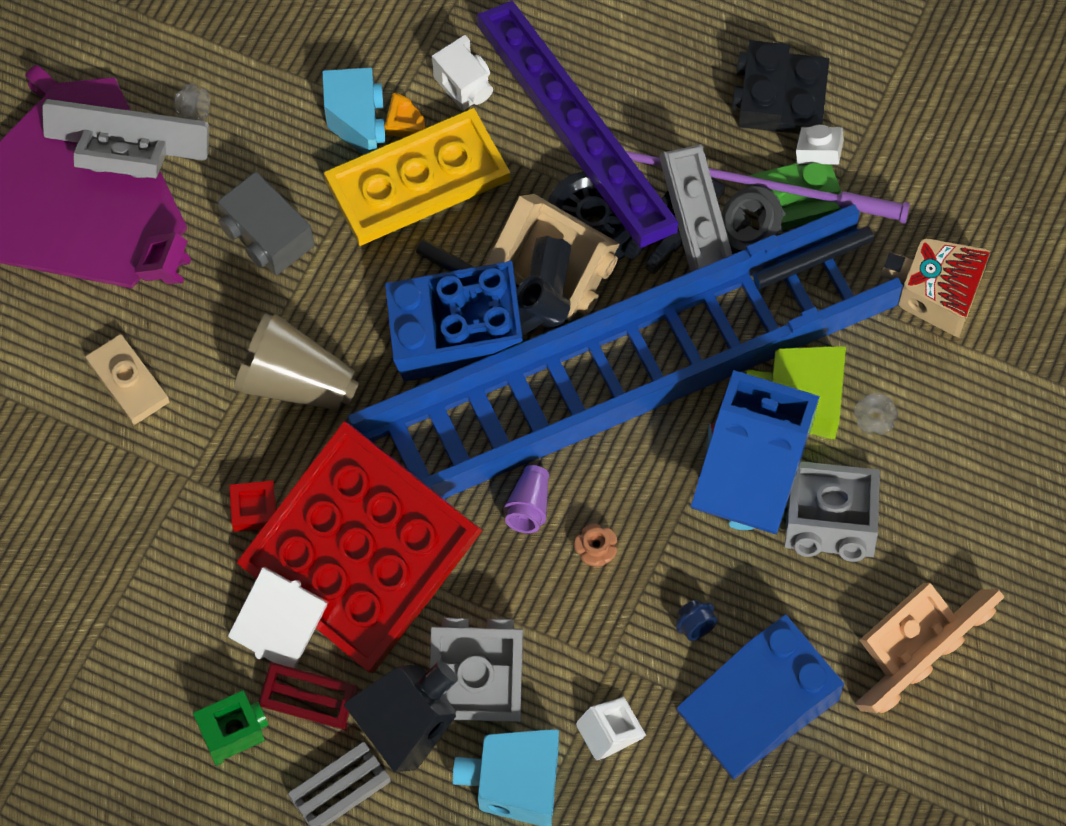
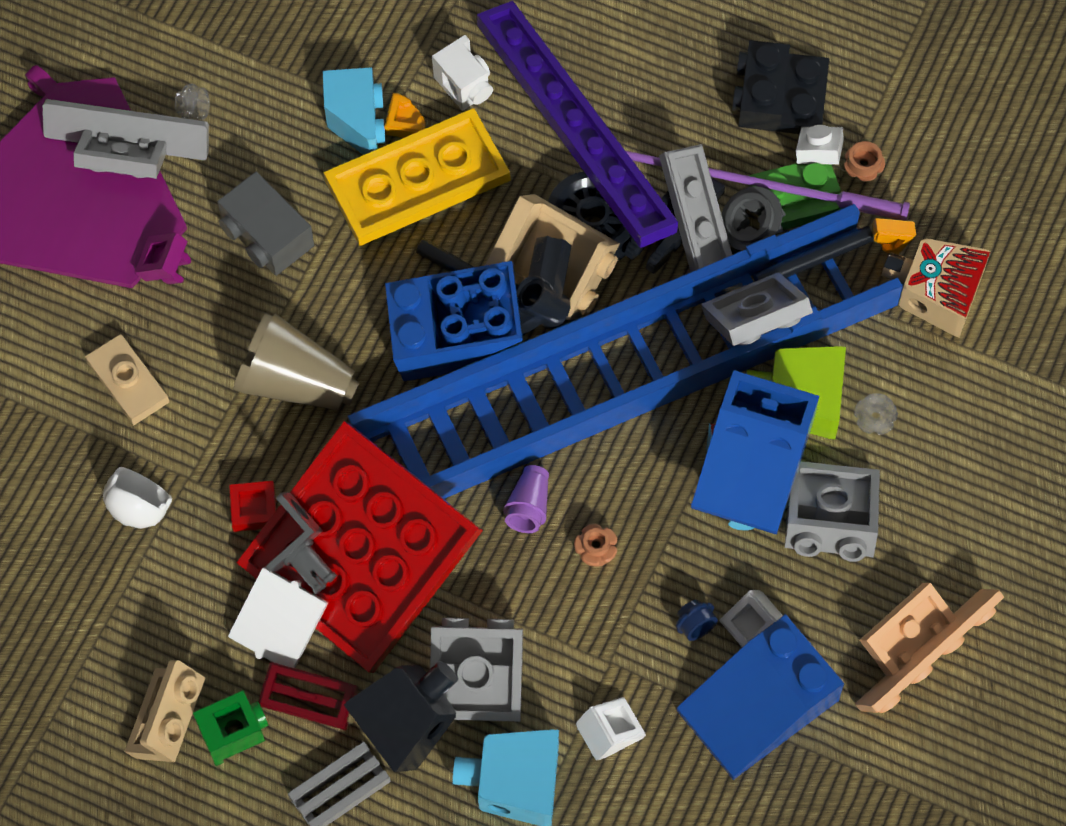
(135, 499): none -> white hair
(165, 713): none -> tan bracket
(300, 552): none -> dark grey bracket
(750, 616): none -> white slope
(757, 309): none -> light grey plate
(866, 152): none -> nougat plate
(893, 234): none -> light orange tile

